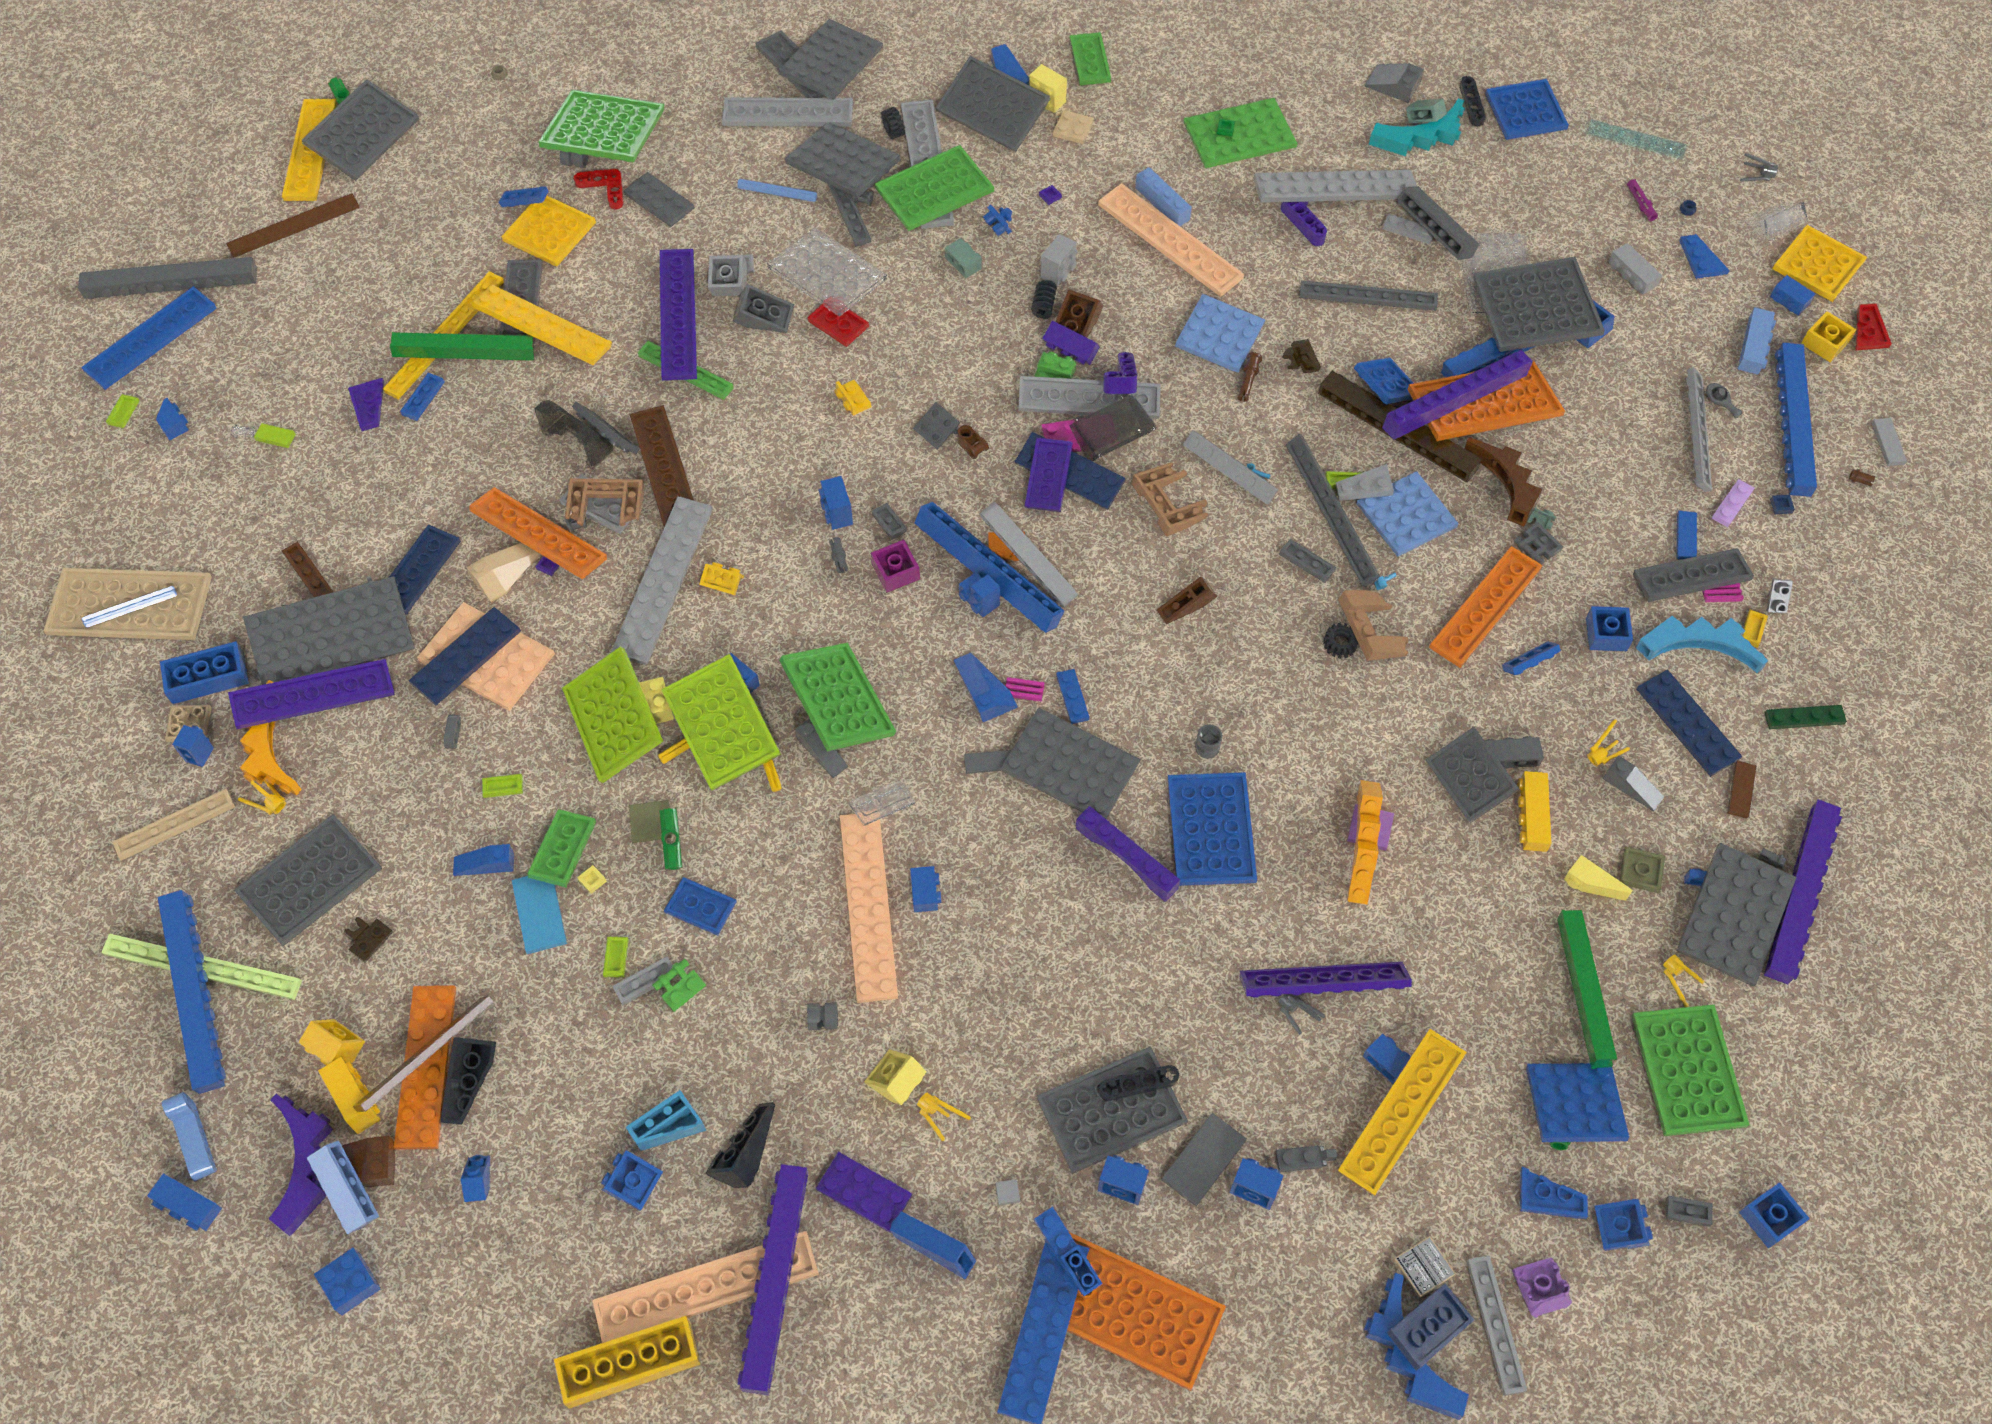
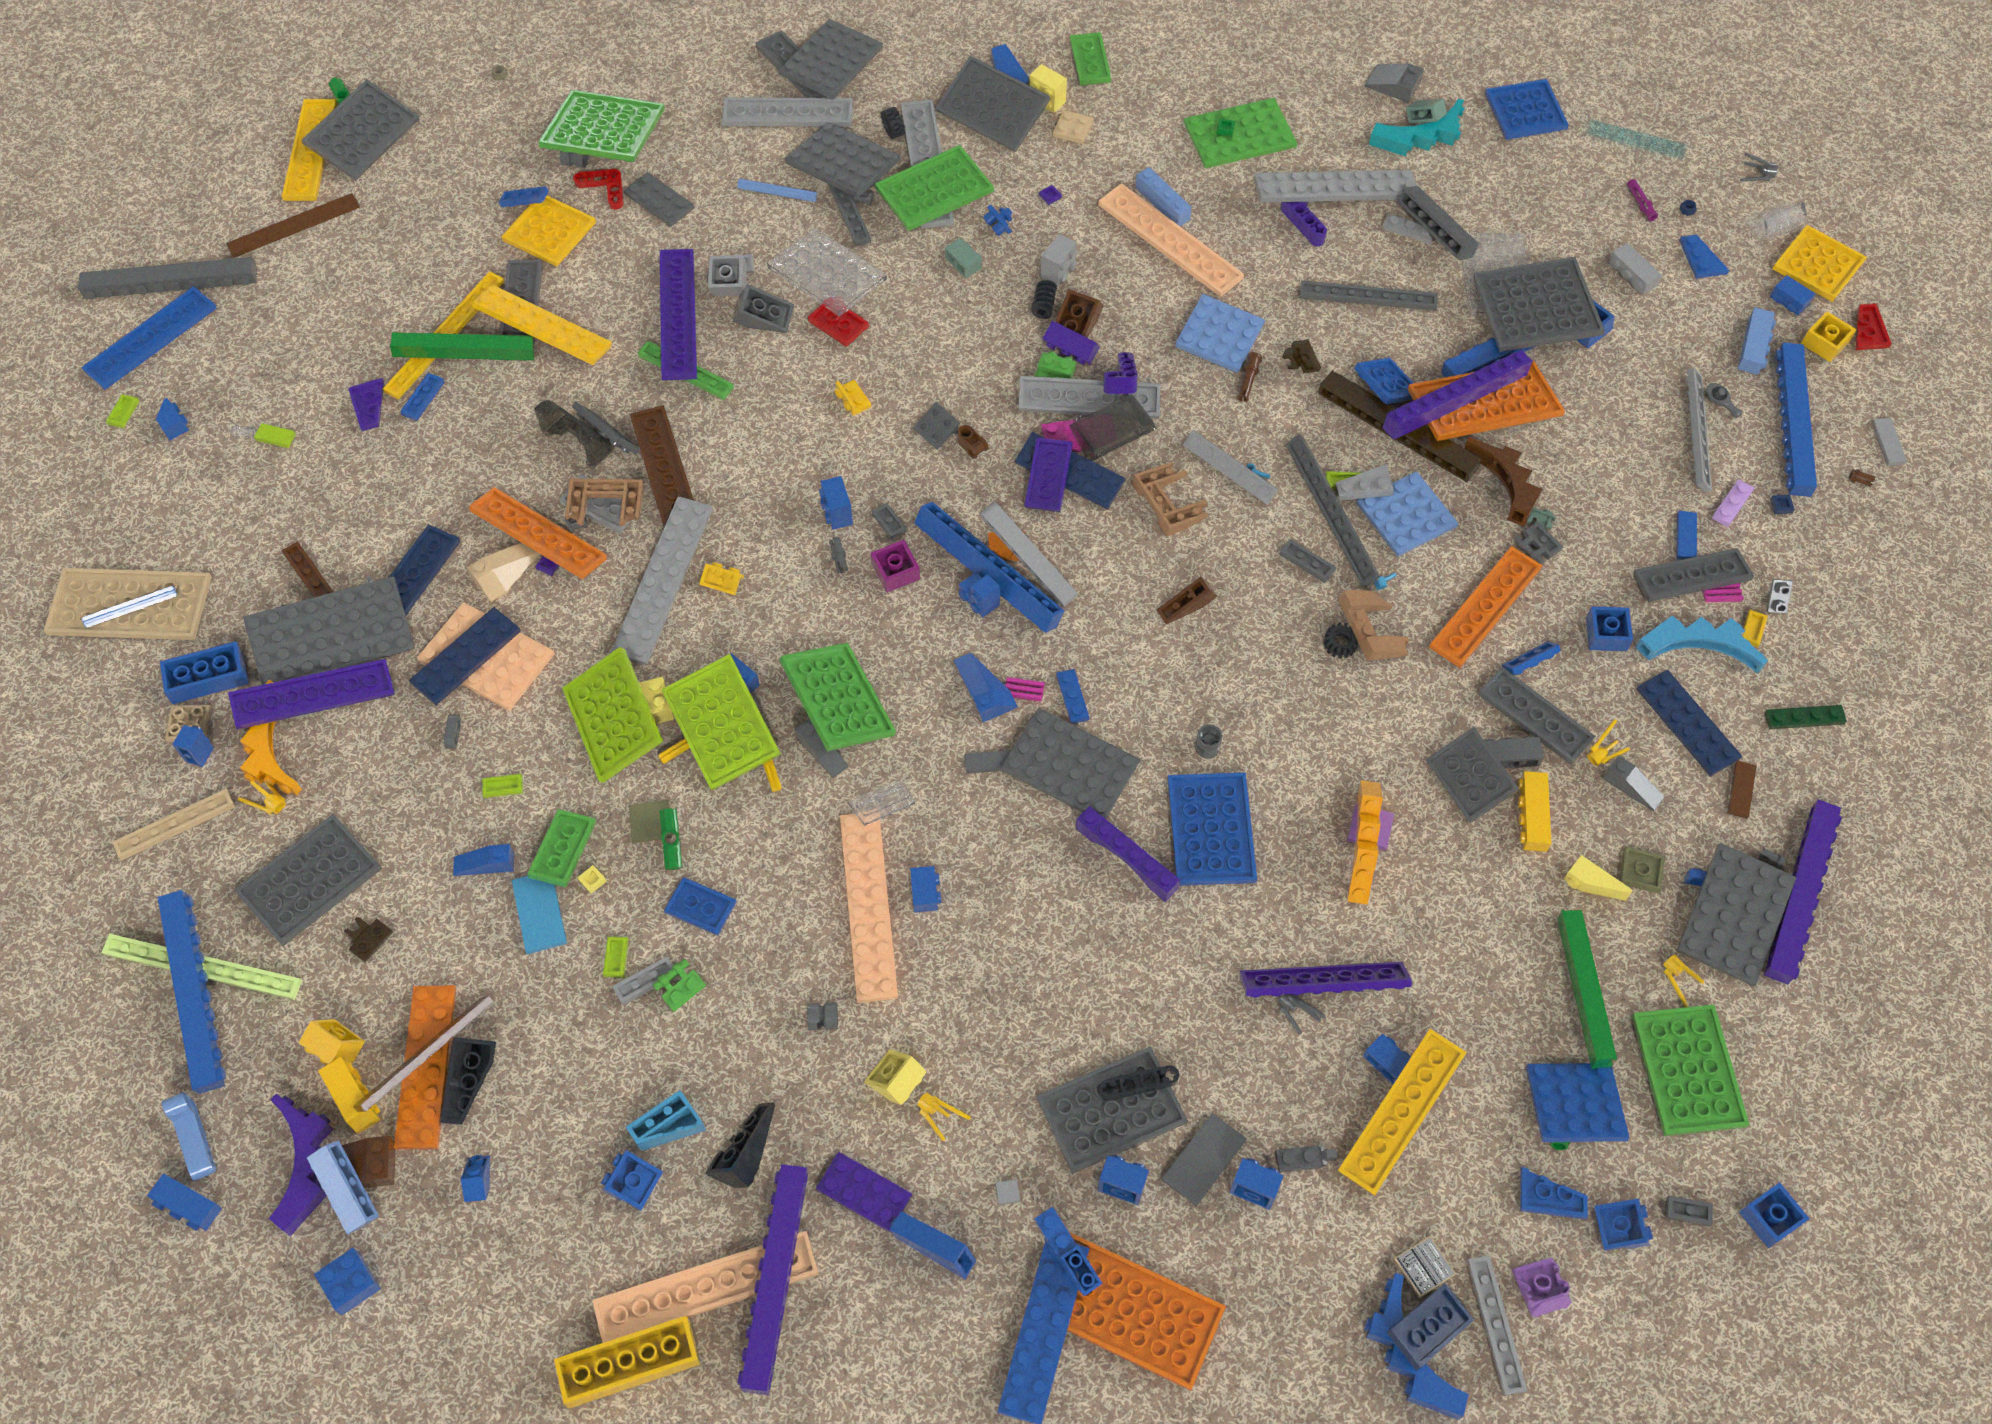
(1472, 101): black beam -> none
(1536, 715): none -> dark grey plate

